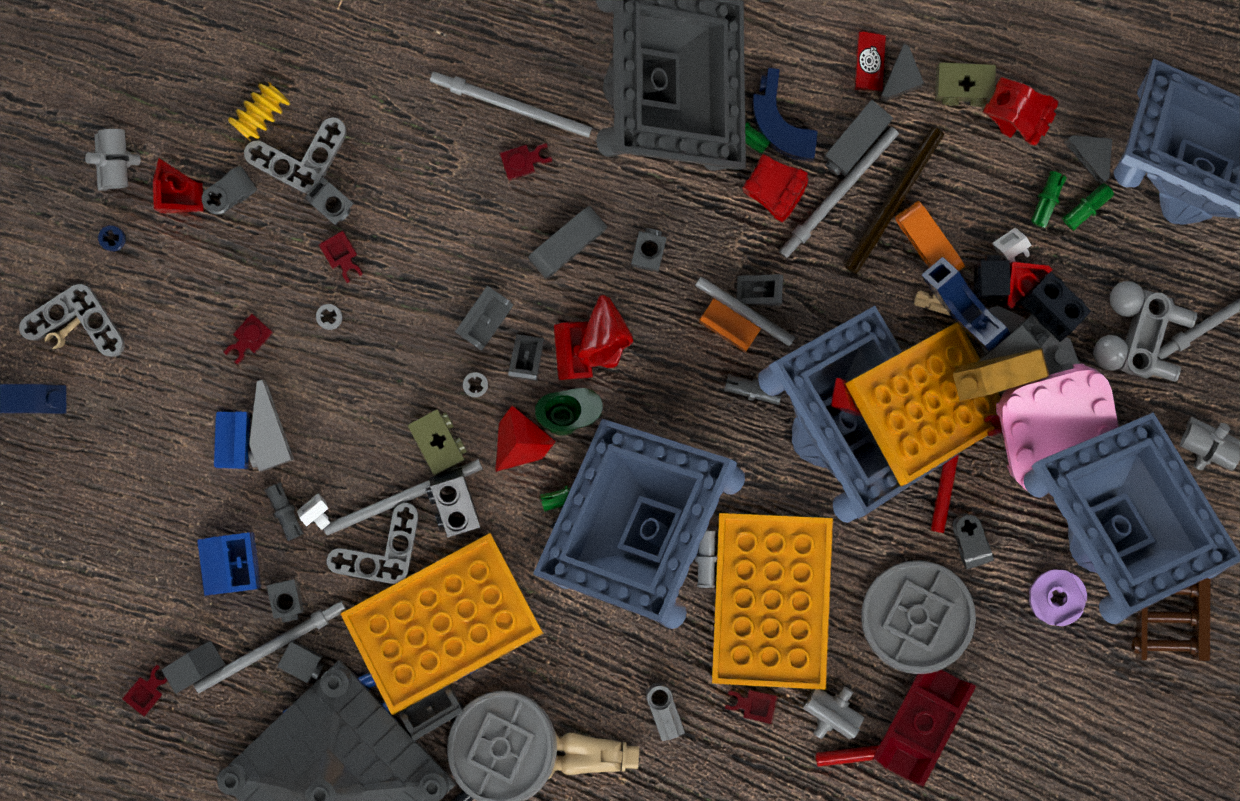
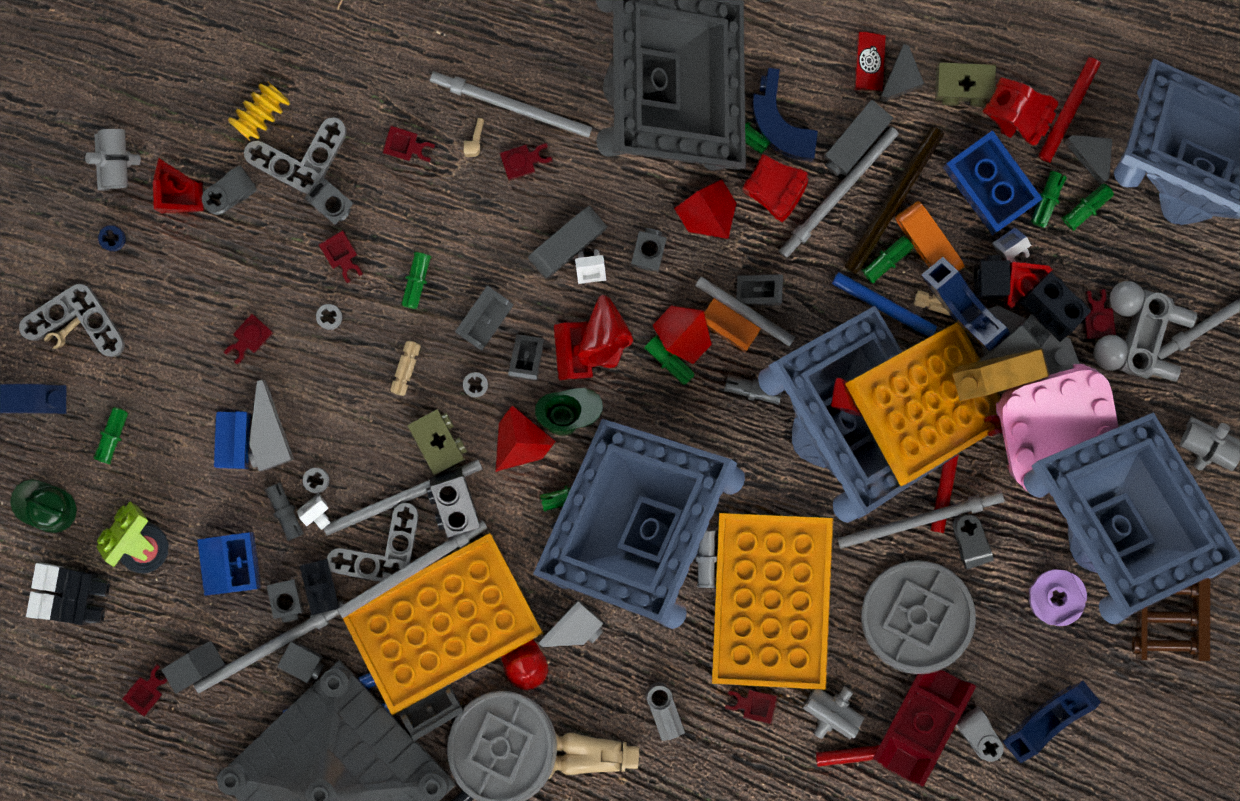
(43, 506): none -> dark green piece
(76, 595): none -> black hips
(111, 435): none -> green axle
(133, 541): none -> lime plate
(312, 472): none -> light grey bush
(319, 587): none -> black hips
(403, 144): none -> dark red plate
(405, 368): none -> tan axle
(416, 280): none -> green axle
(456, 541): none -> light grey bar
(472, 148): none -> tan hand
(525, 666): none -> red piece
(574, 628): none -> light grey slope
(590, 268): none -> white tile
(669, 361): none -> green axle
(684, 332): none -> red slope
(708, 211): none -> red slope
(884, 305): none -> blue piece
(887, 259): none -> green axle
(973, 504): none -> light grey bar
(977, 730): none -> light grey piece
(992, 182): none -> blue brick
(1049, 719): none -> dark blue arch
(1069, 109): none -> red piece
(1100, 320): none -> dark red plate

